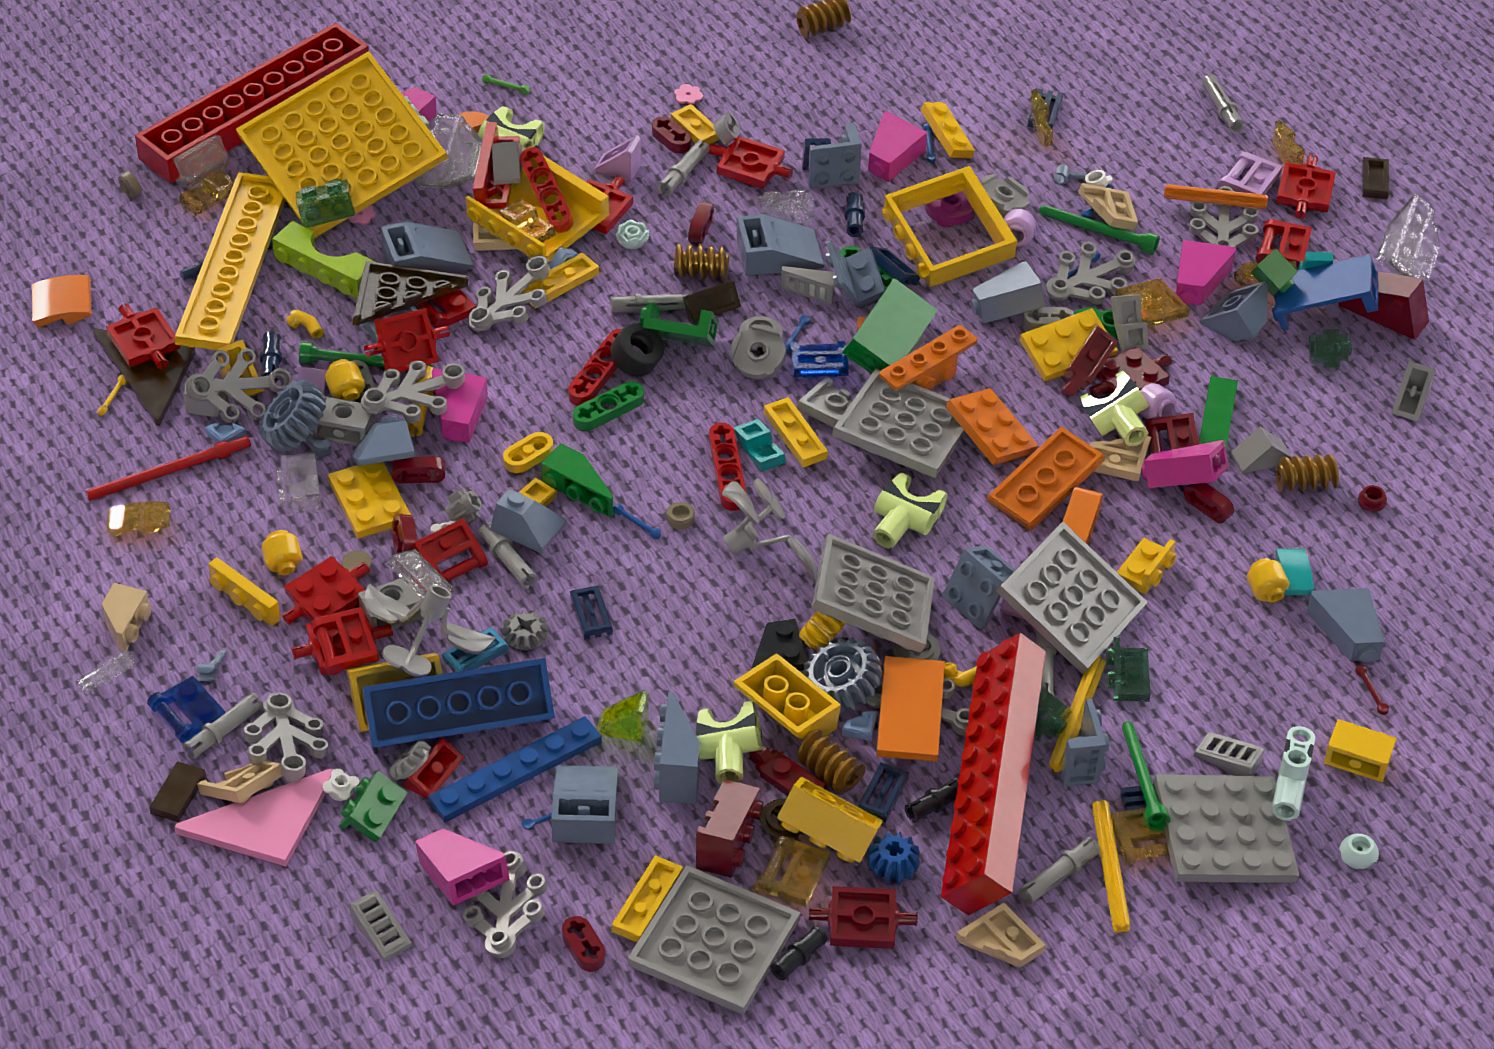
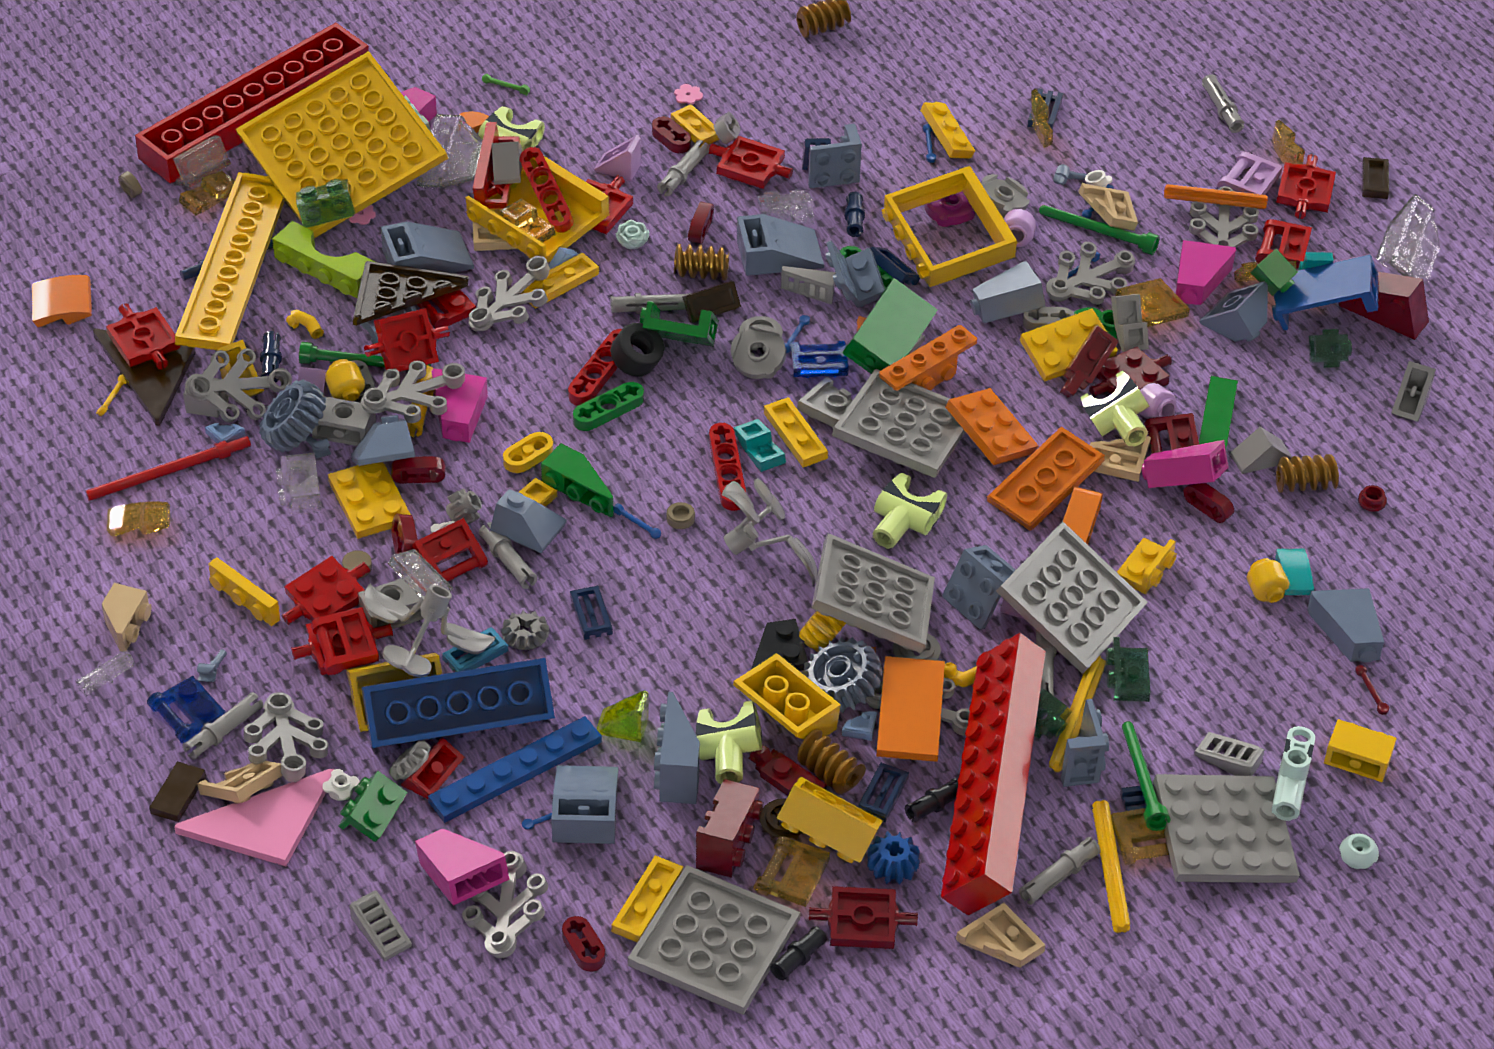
(282, 552): yellow head -> none
(895, 146): dark pink slope -> none

